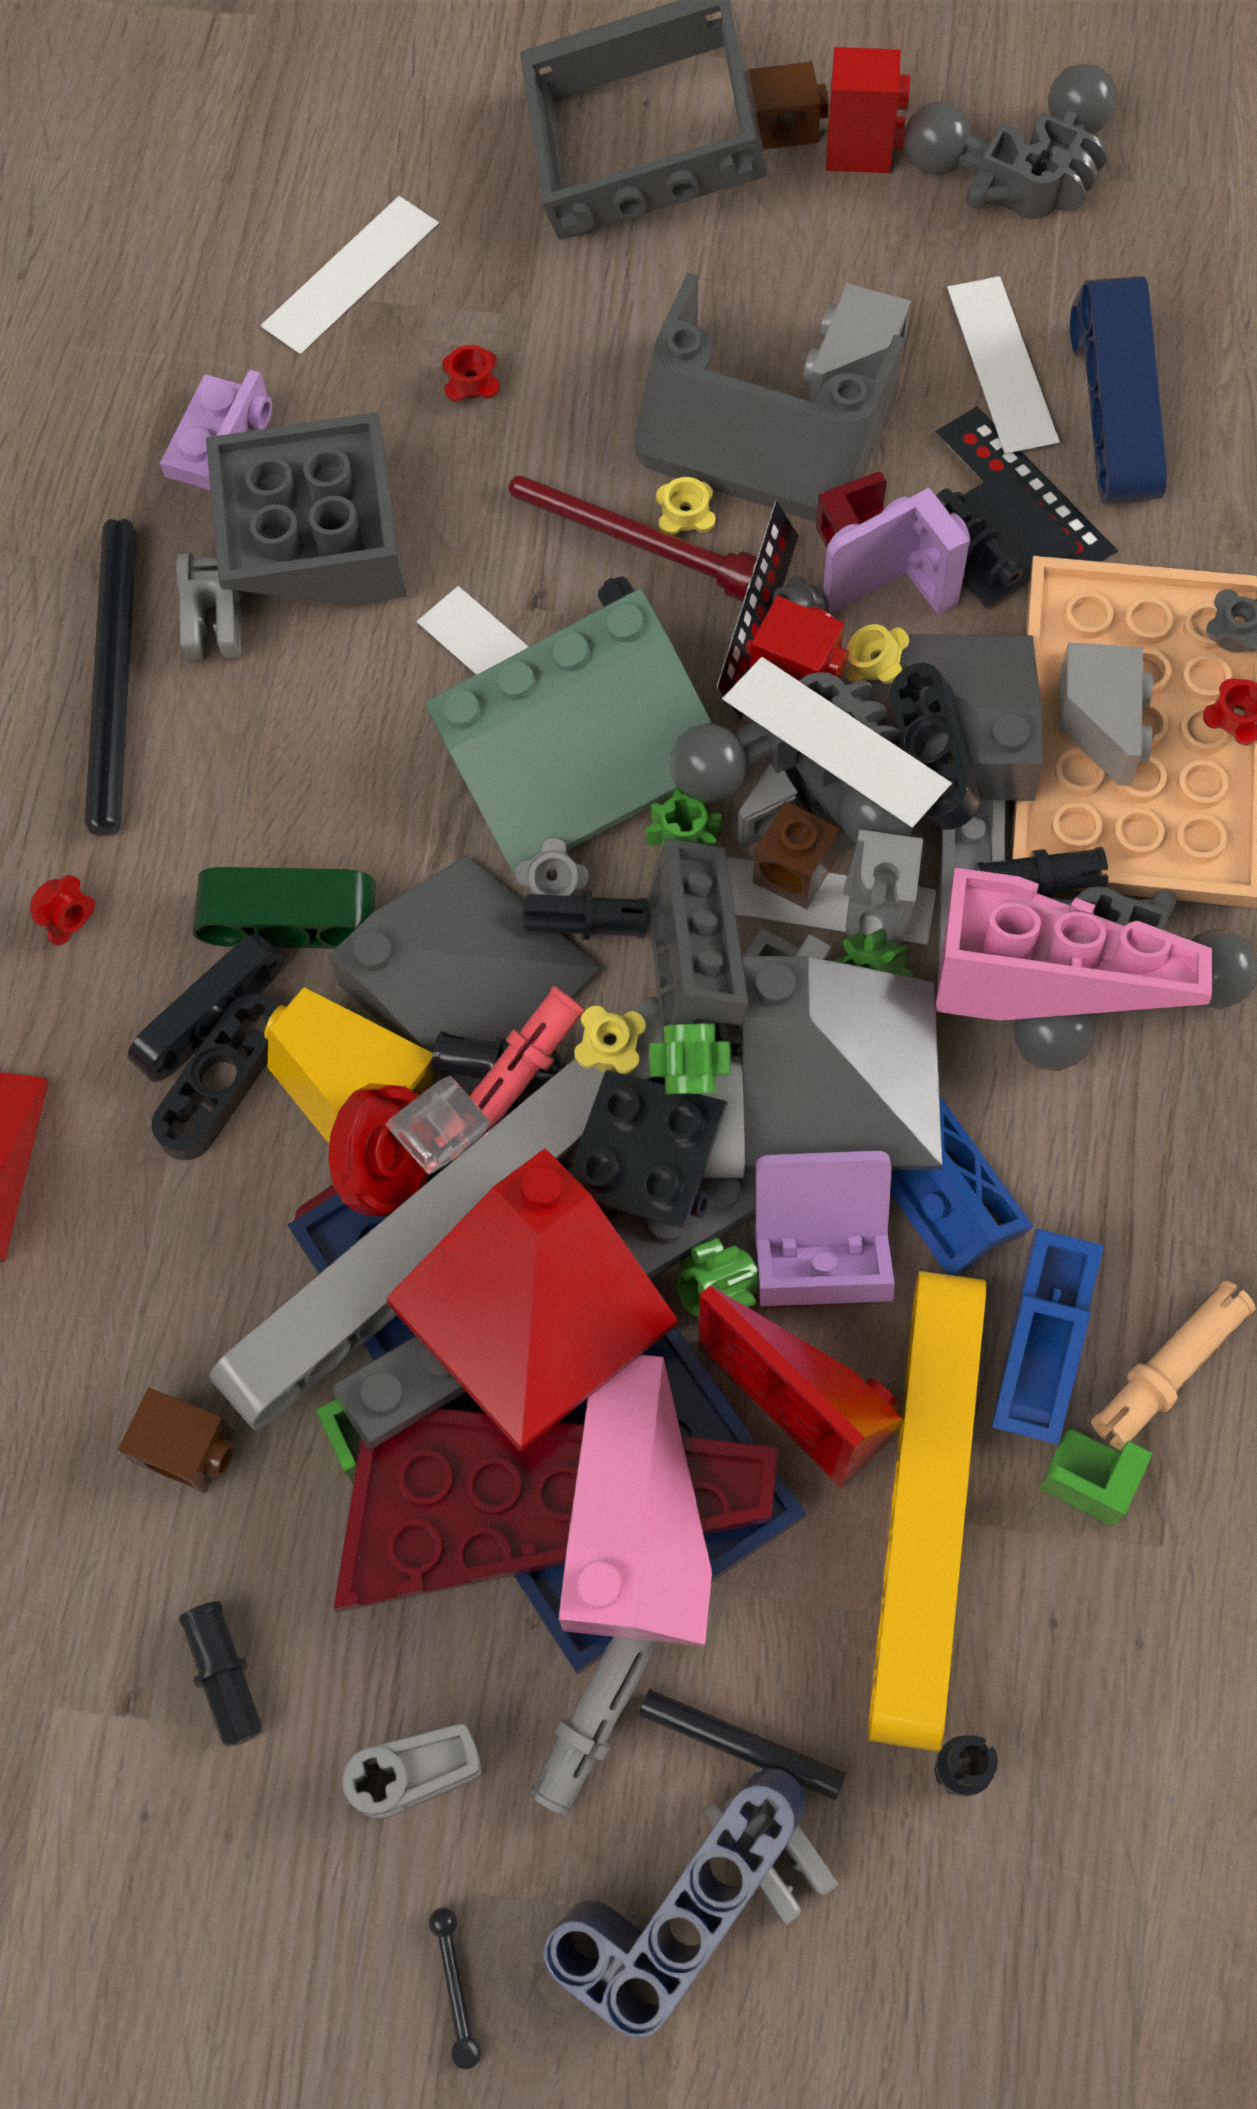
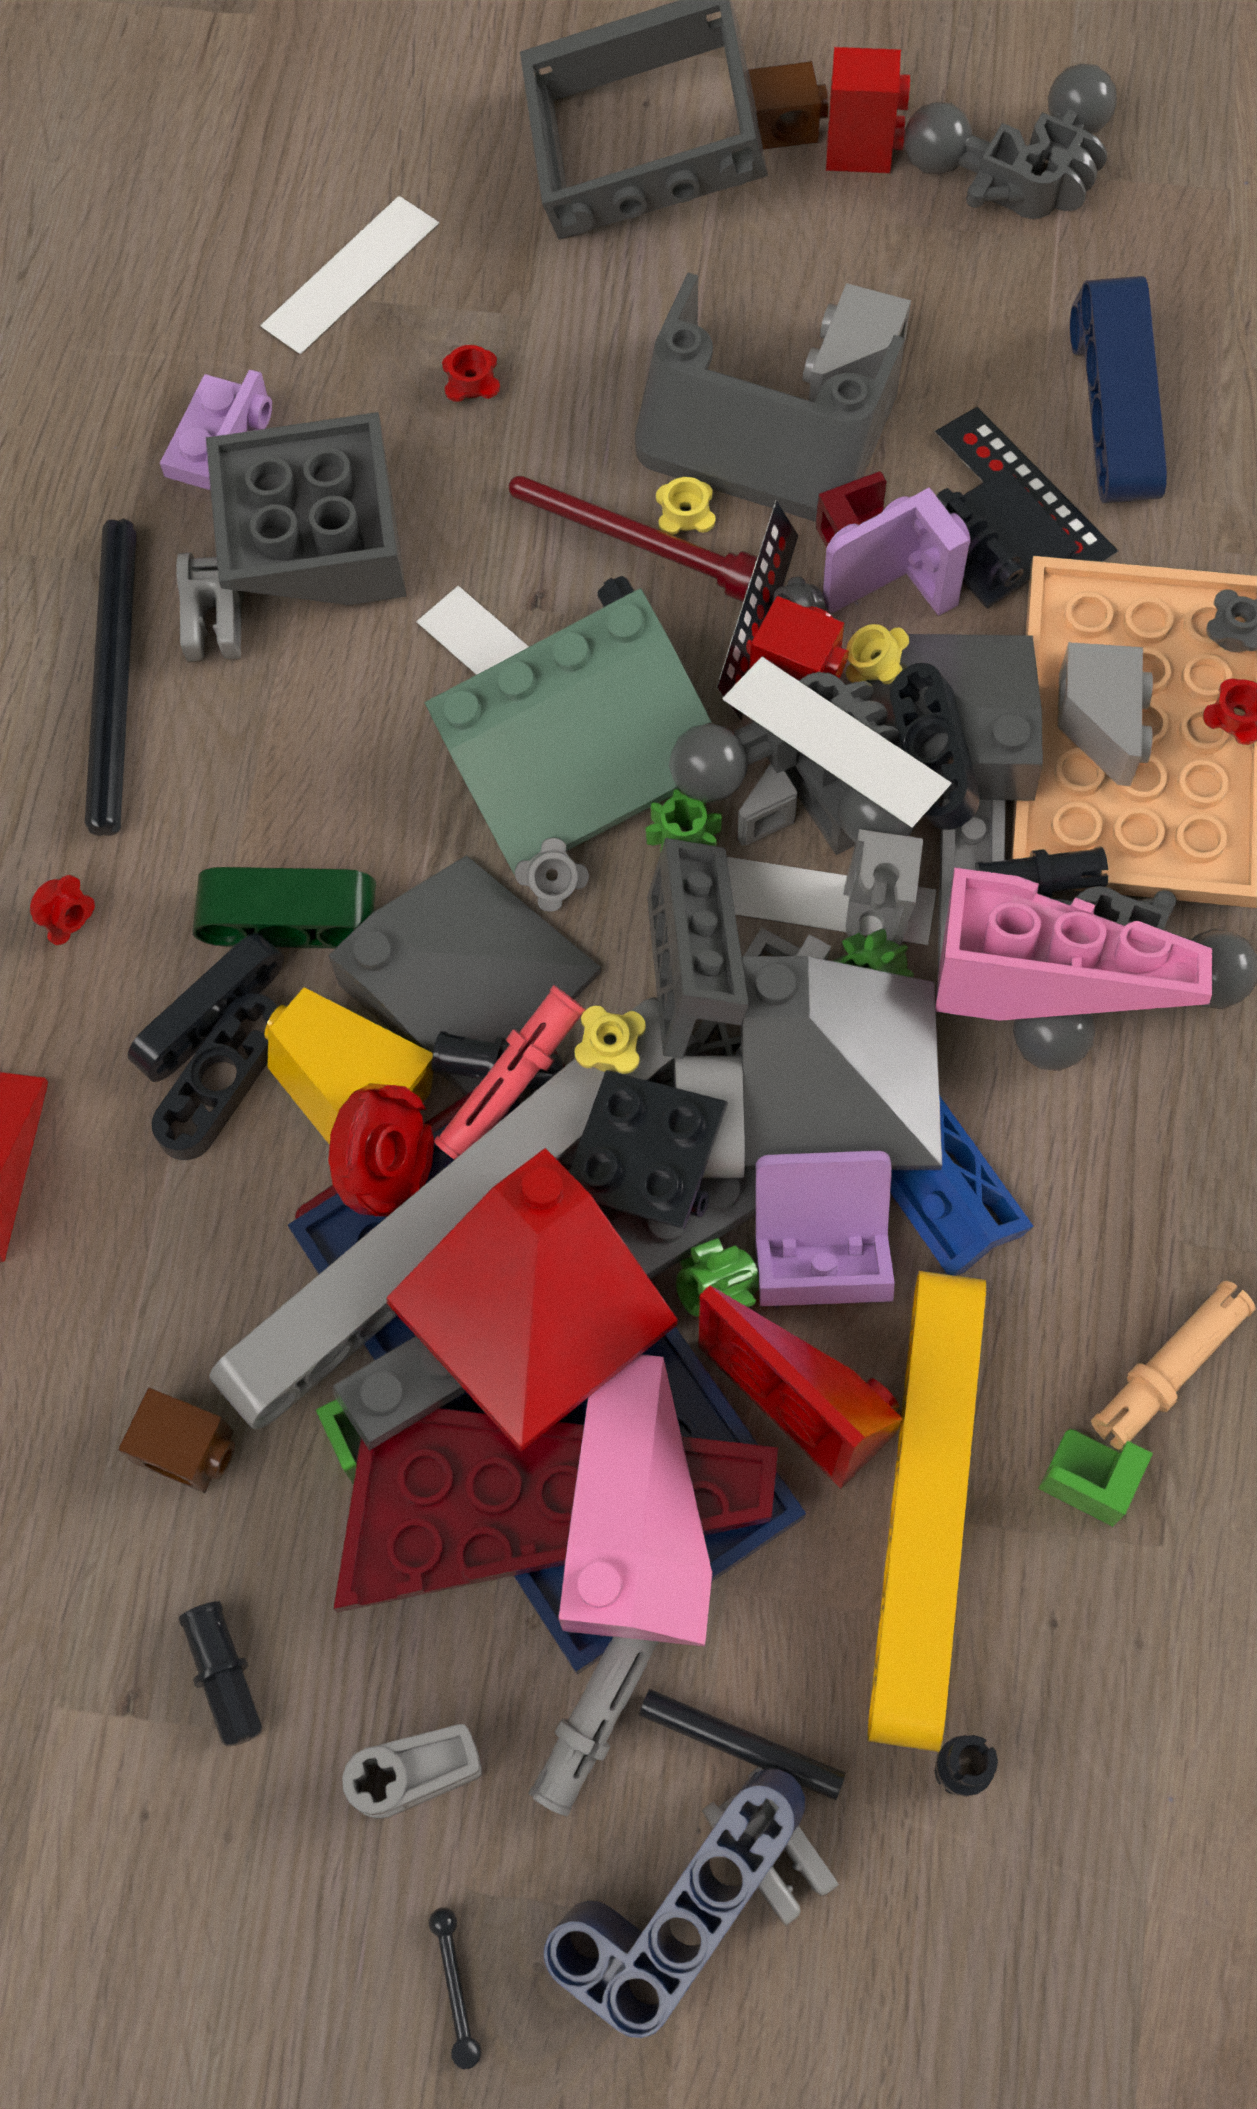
(439, 1125): clear slope -> none
(585, 915): black axle -> none
(689, 1059): bright green gear -> none
(795, 855): reddish brown brick -> none
(1003, 365): white sticker -> none
(1047, 1336): blue slope -> none

